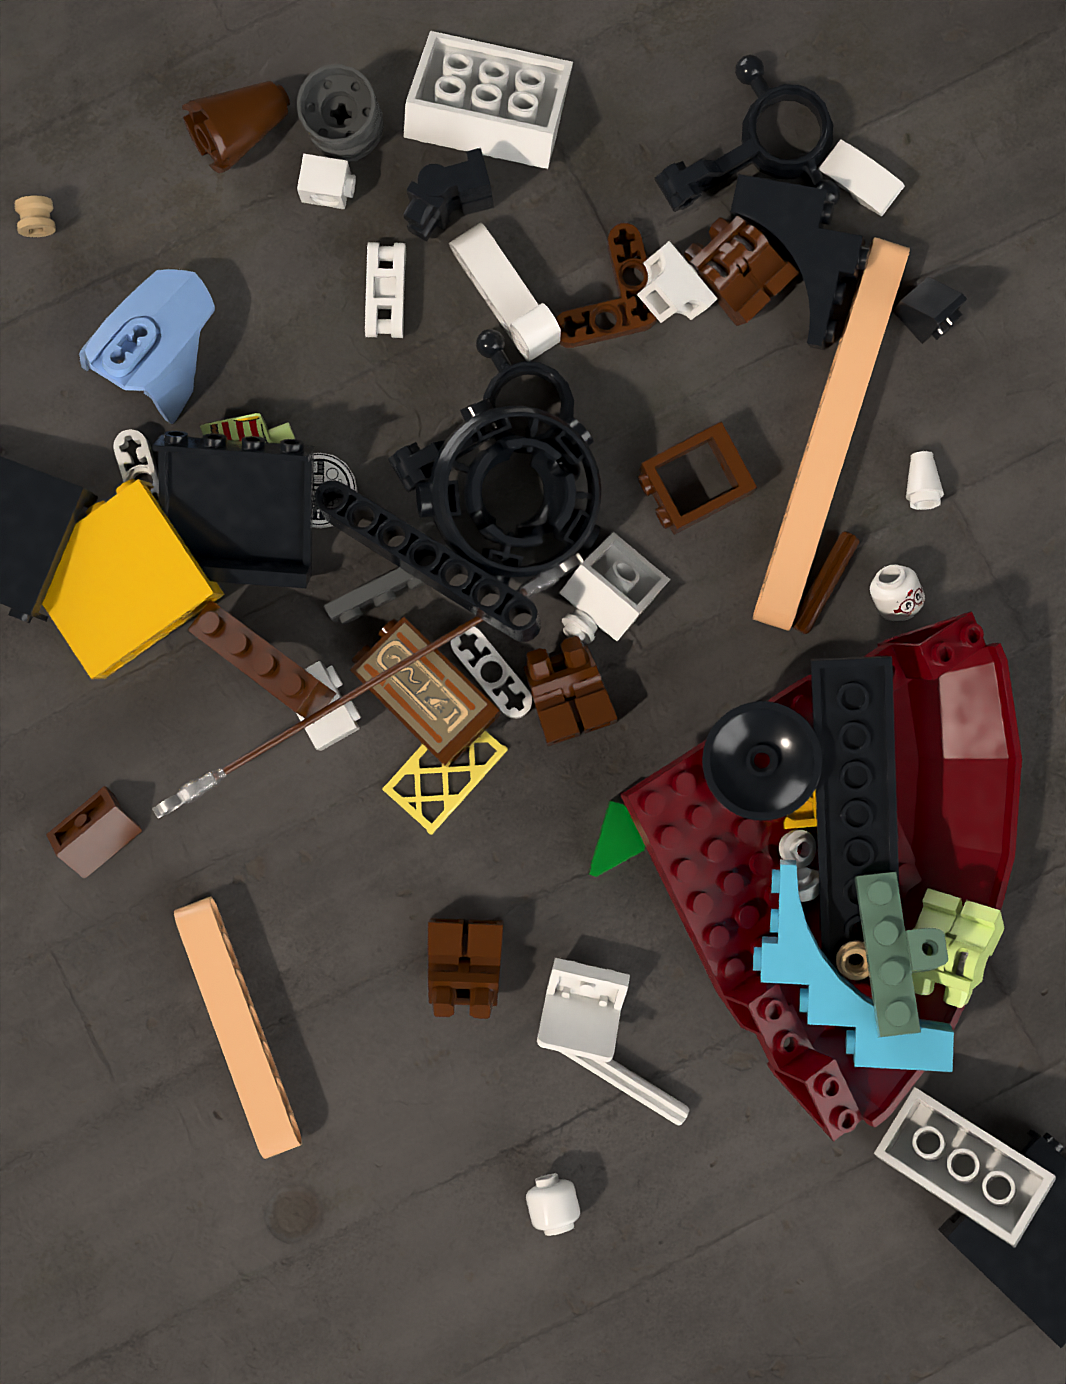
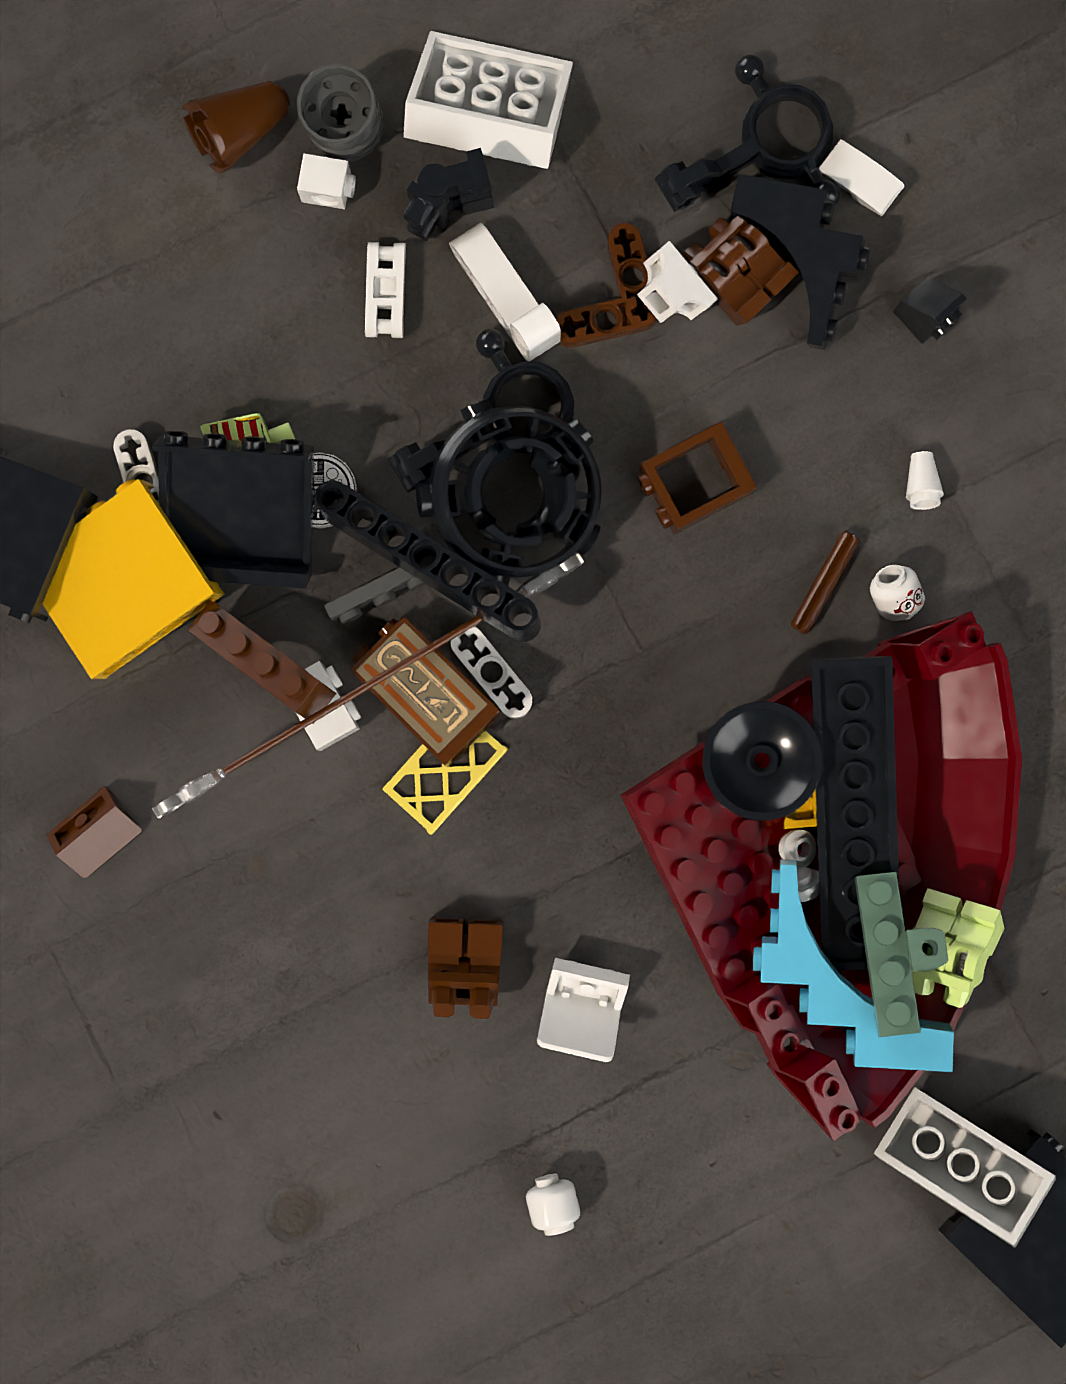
(35, 216): tan wheel -> none
(156, 338): light blue piece -> none
(237, 1027): light nougat beam -> none
(563, 678): reddish brown hips -> none
(579, 625): white plate -> none
(614, 586): white slope -> none
(616, 841): green slope -> none
(636, 1087): white axle -> none
(831, 435): light nougat beam -> none
(850, 971): tan plate -> none

